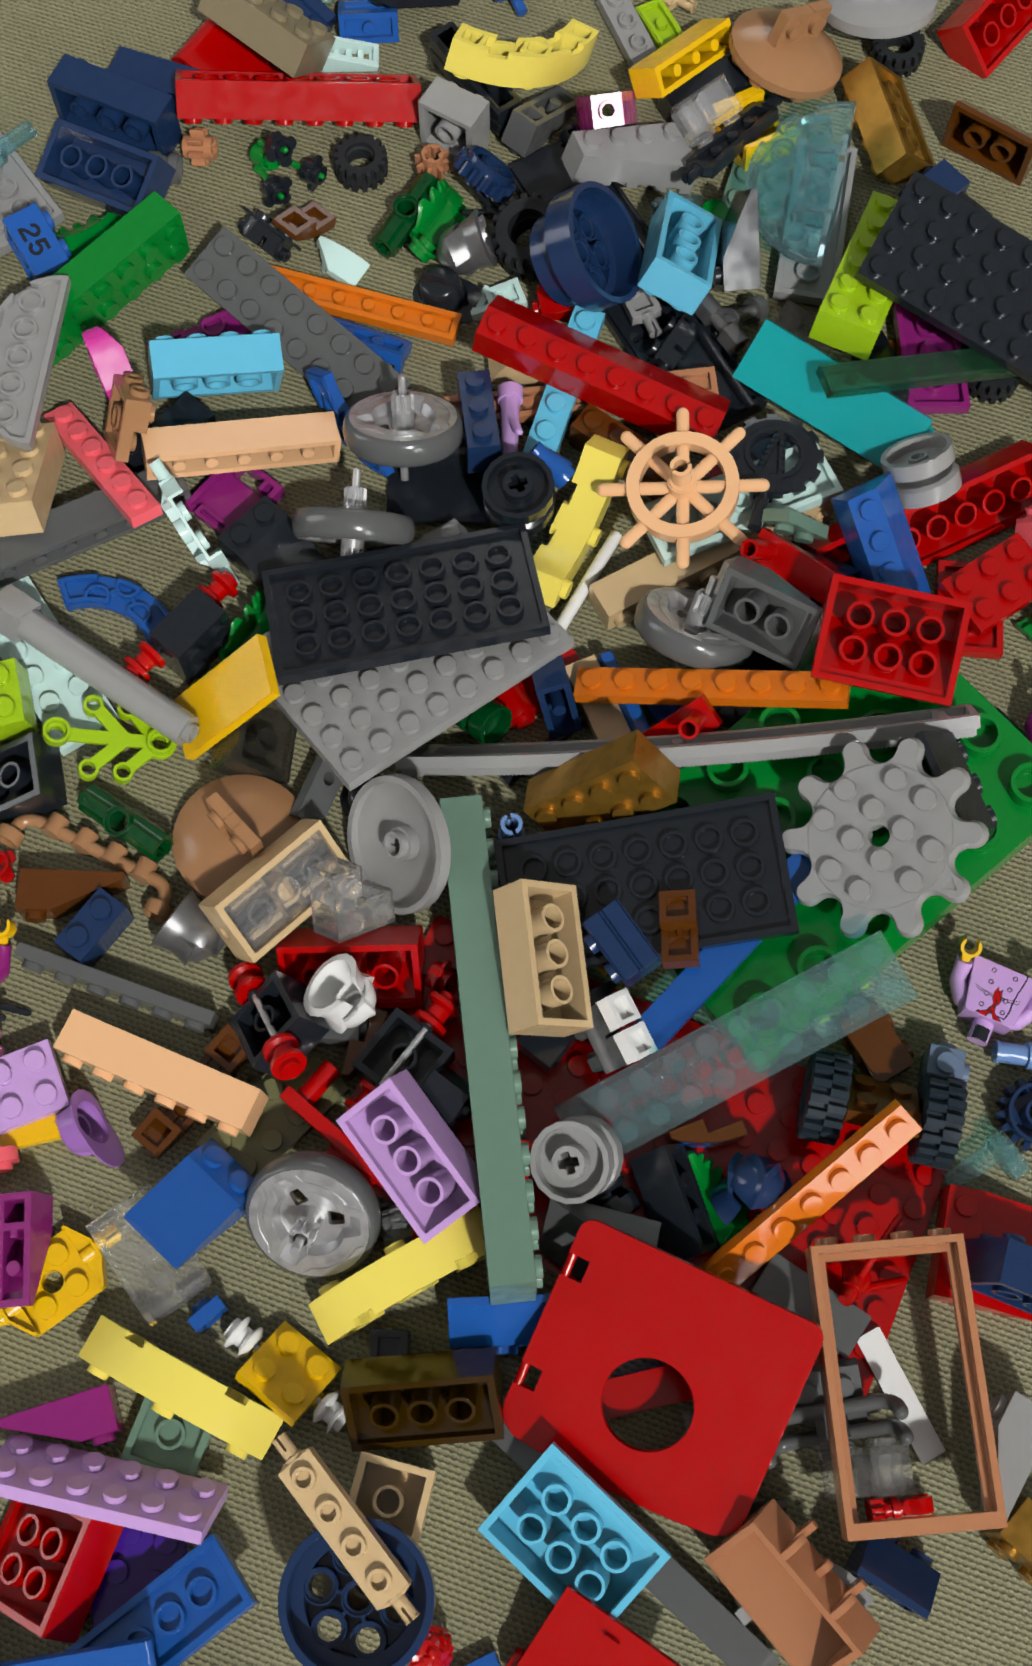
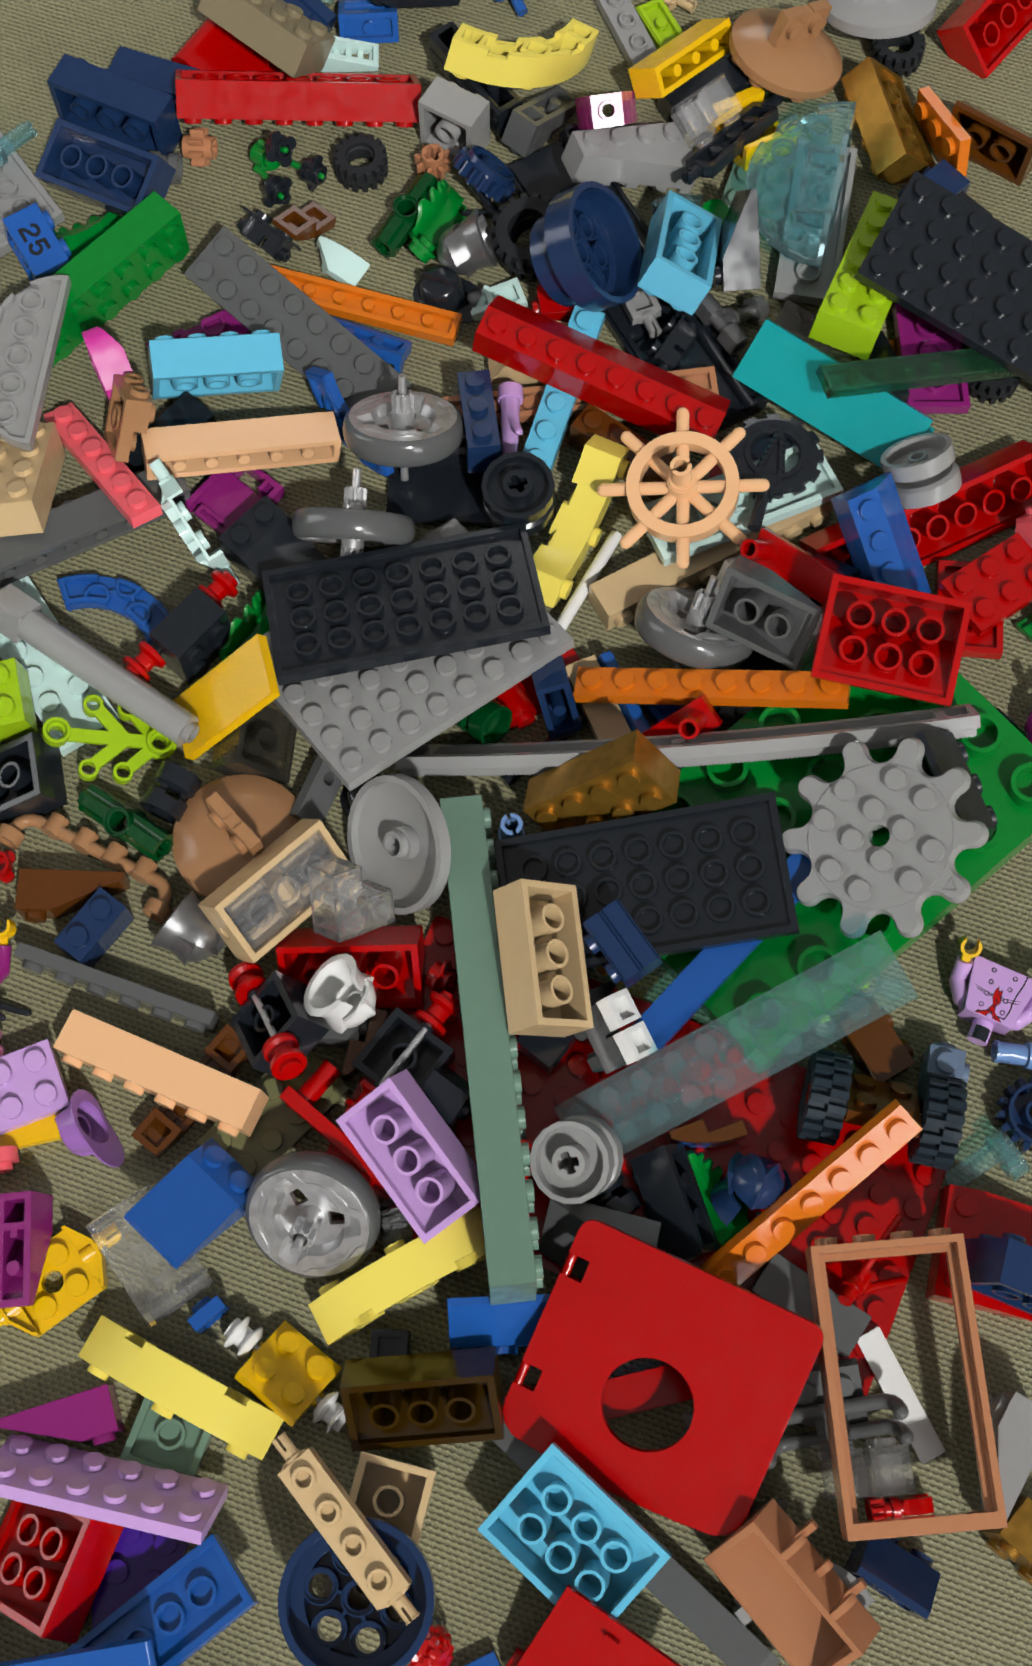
(176, 782): none -> black wheel
(559, 465): blue cone -> none
(679, 929): reddish brown slope -> none
(791, 522): sand green plate -> none
(942, 130): none -> orange wing

